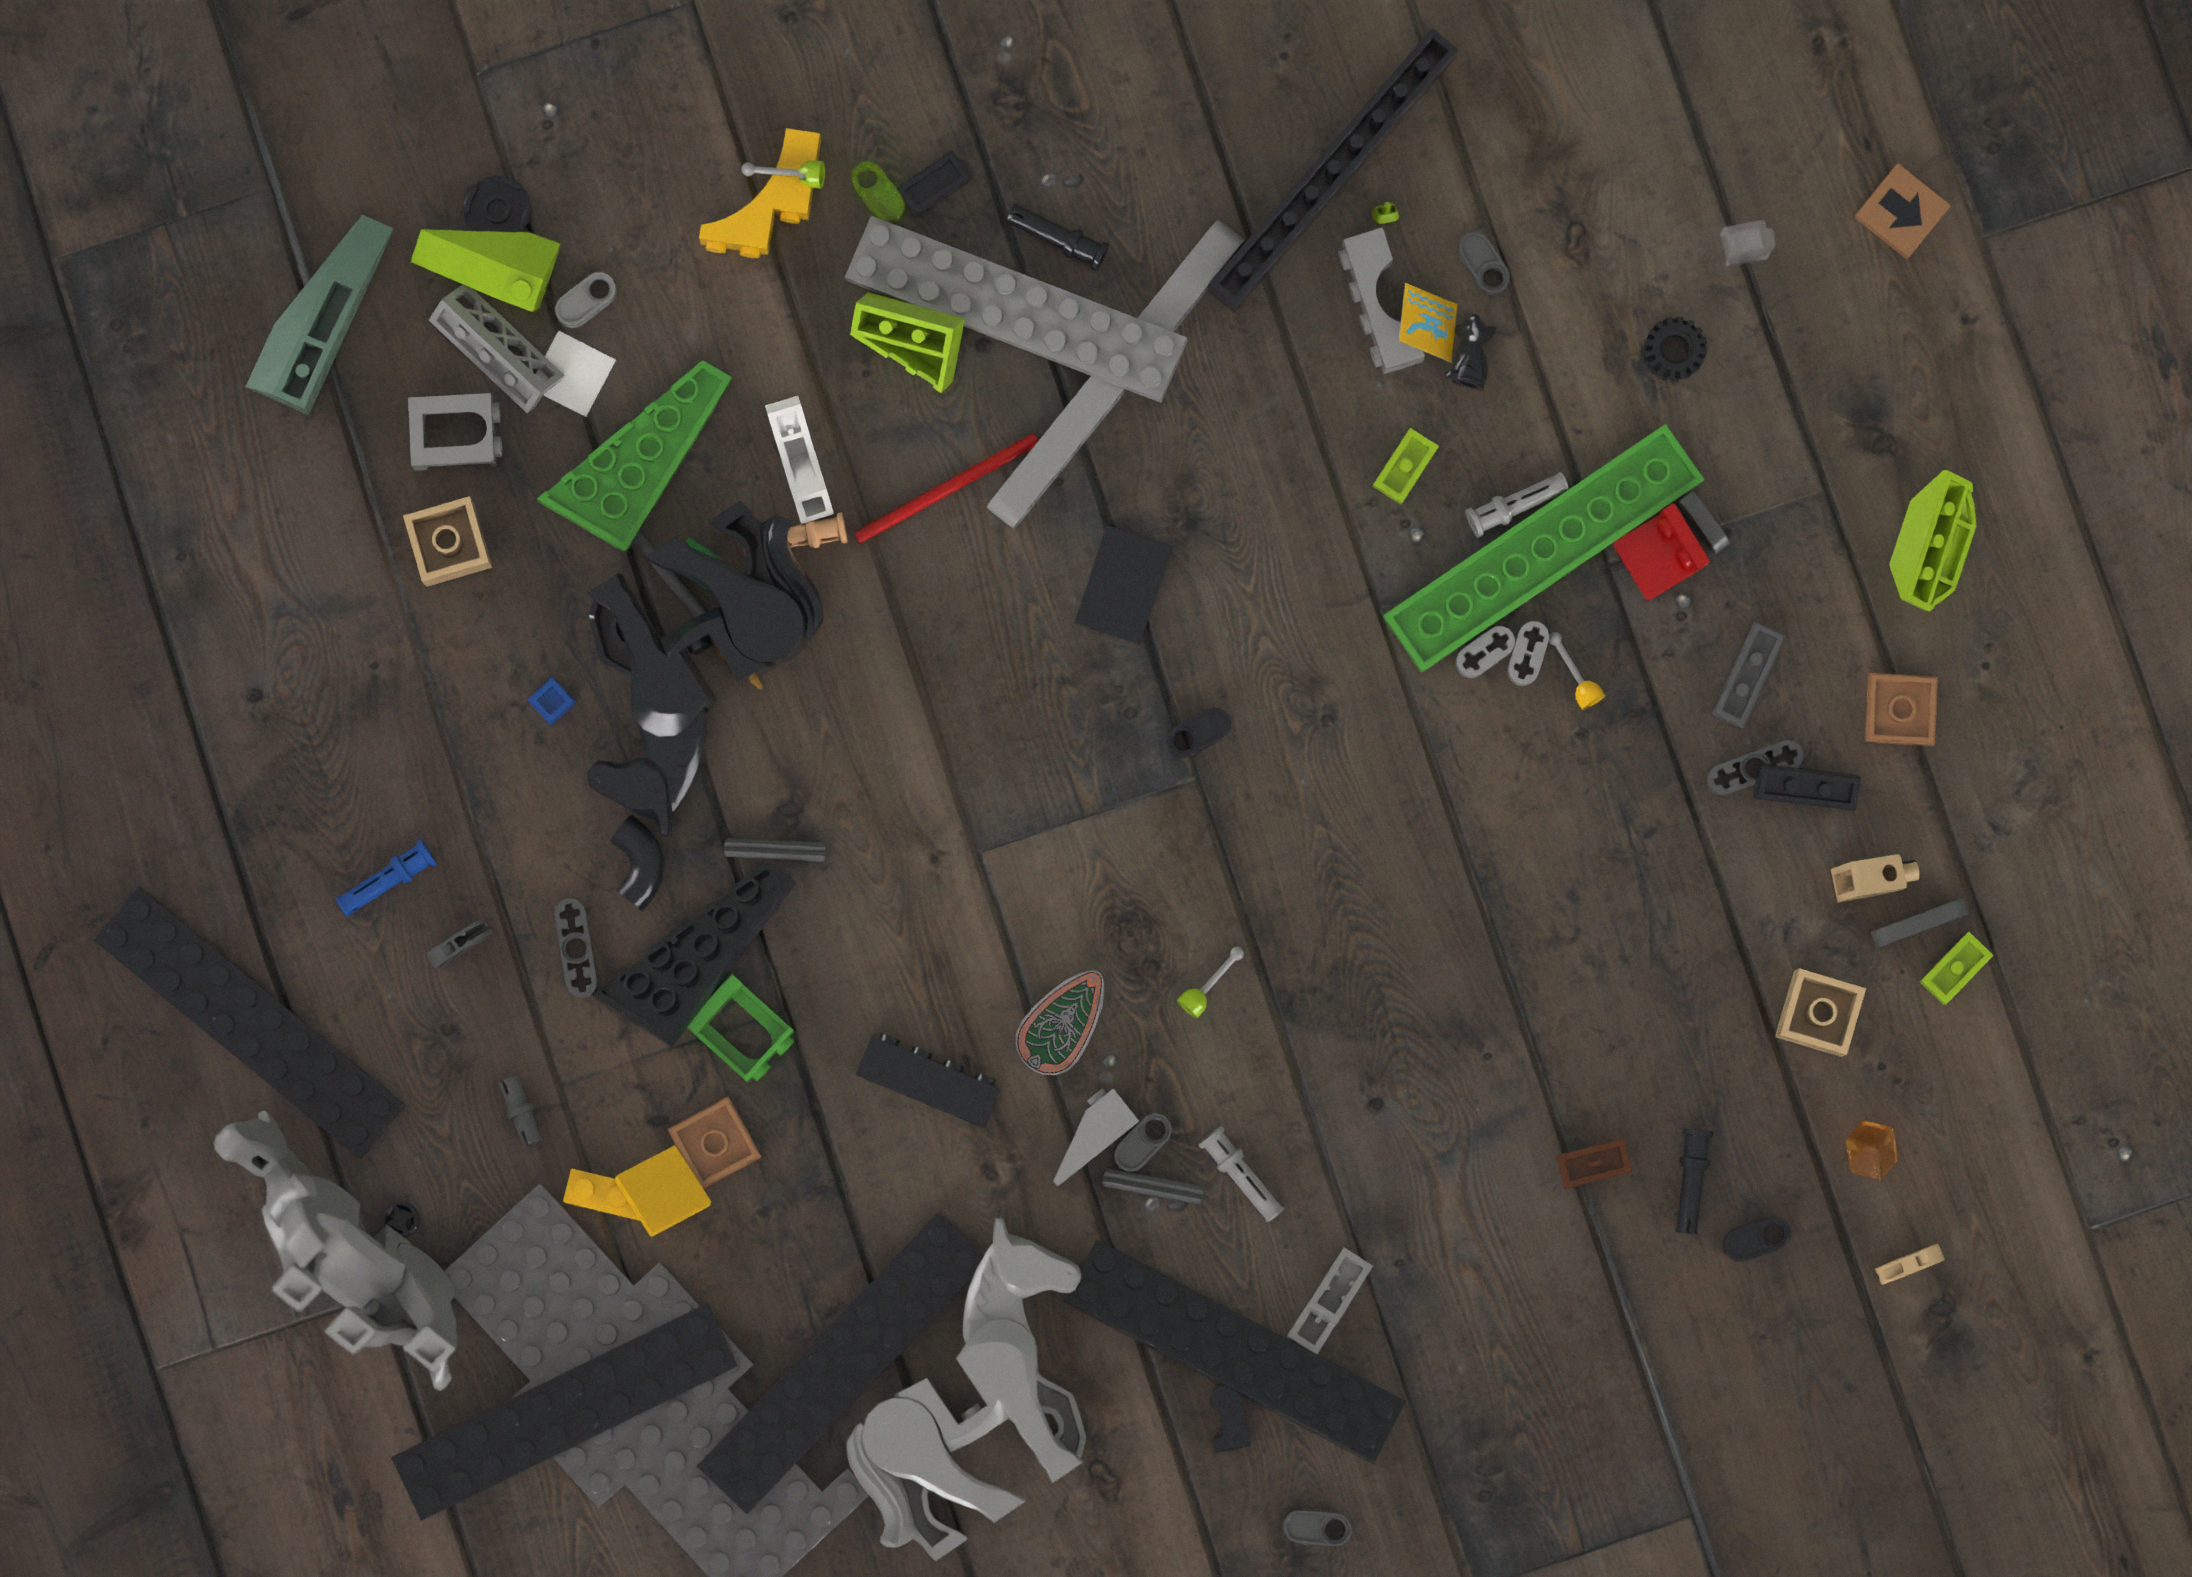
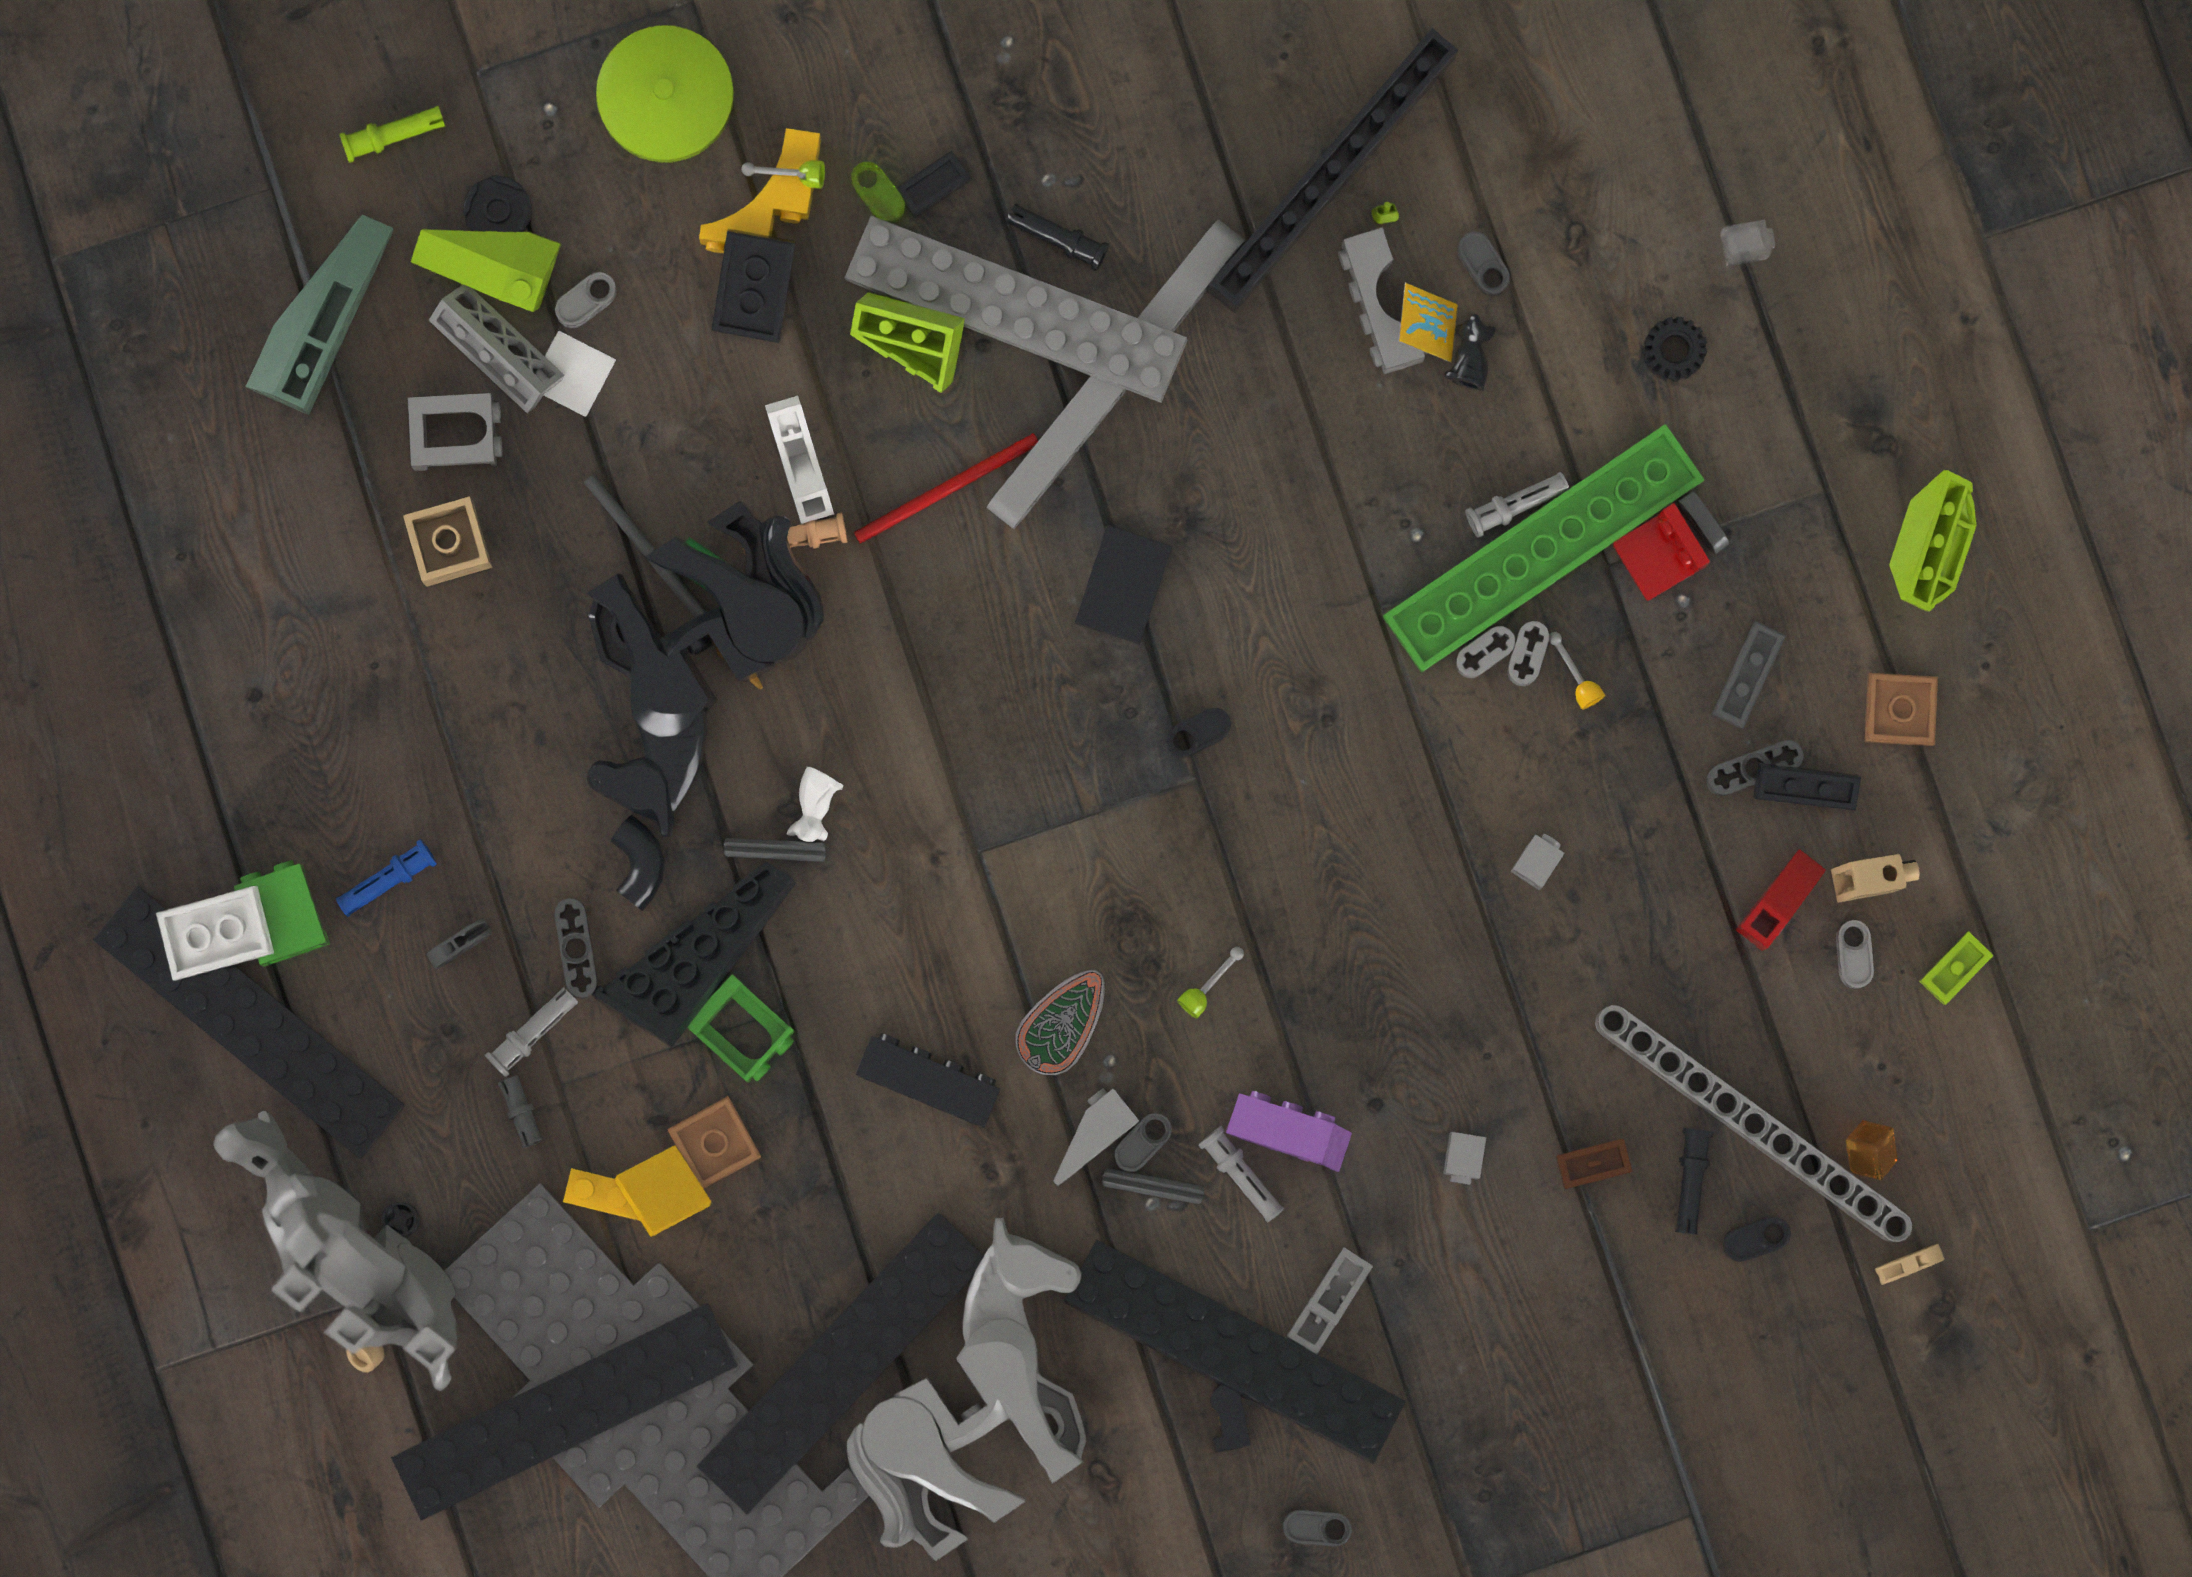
(215, 933): none -> white tile
(288, 911): none -> bright green panel
(366, 1358): none -> tan tile
(376, 137): none -> lime pin
(520, 1042): none -> light grey pin
(551, 701): blue tile -> none
(630, 471): bright green wing -> none
(665, 93): none -> lime dish
(753, 285): none -> black tile
(815, 797): none -> white animal
(1289, 1130): none -> medium lavender wedge
(1405, 466): lime plate -> none
(1464, 1157): none -> light grey brick
(1538, 860): none -> light grey brick
(1769, 1129): none -> light grey beam
(1781, 900): none -> red slope
(1820, 1012): tan brick -> none
(1855, 963): none -> light grey piece
(1902, 211): medium nougat tile -> none
(1919, 923): dark grey beam -> none

